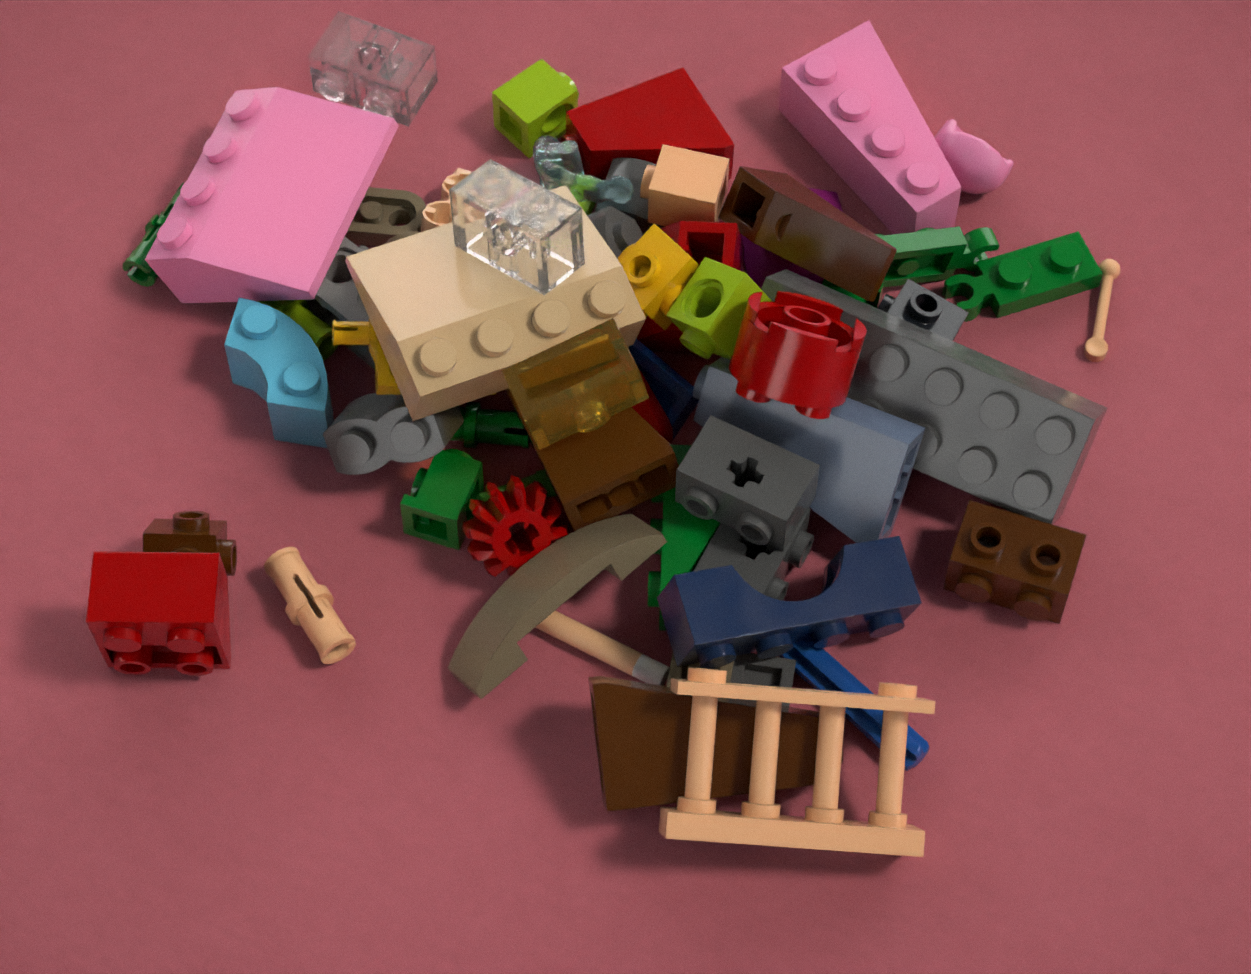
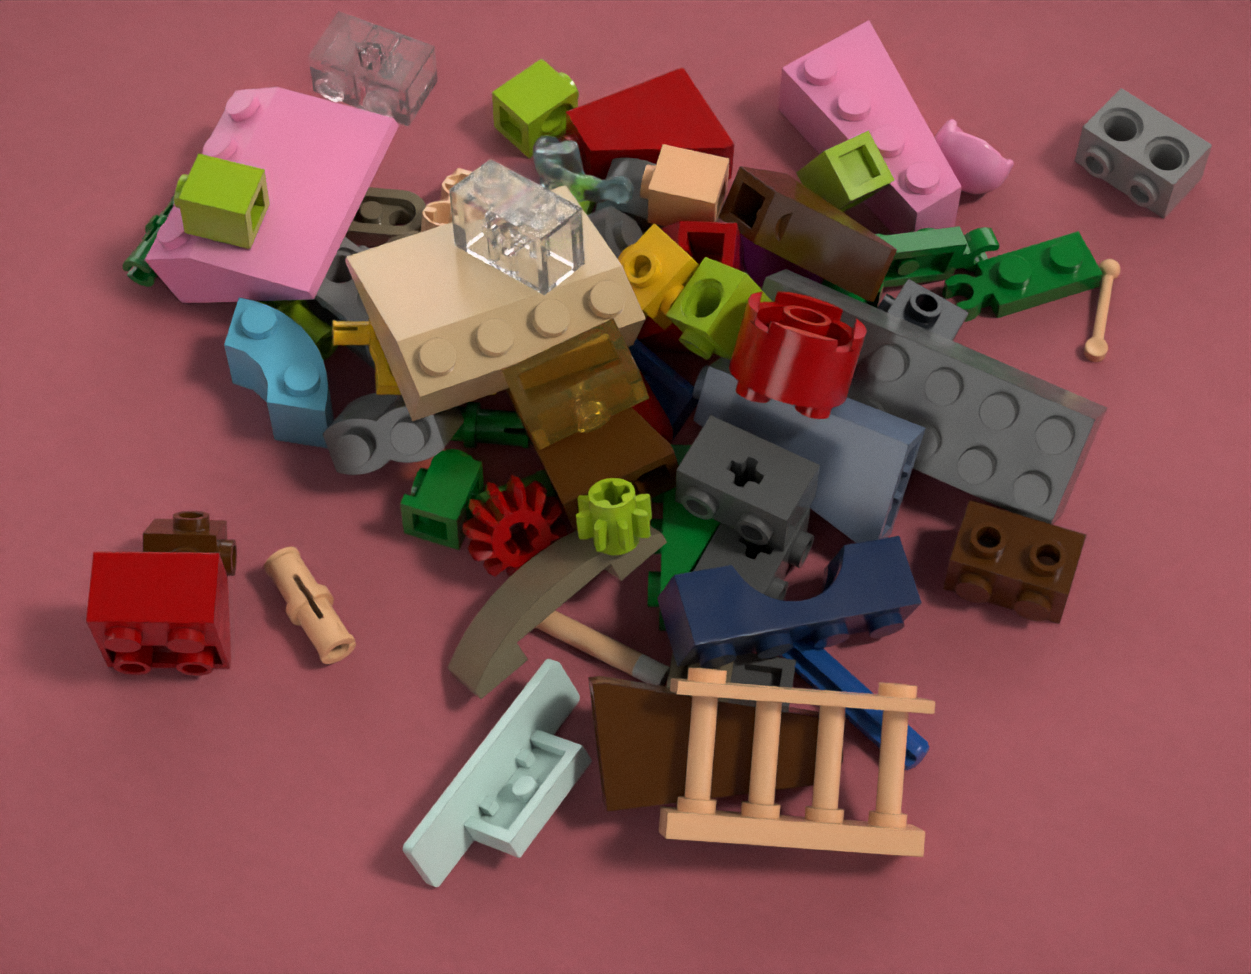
(222, 200): none -> lime brick
(507, 783): none -> light aqua bracket
(614, 516): none -> lime gear
(847, 172): none -> lime brick
(1142, 153): none -> light grey brick

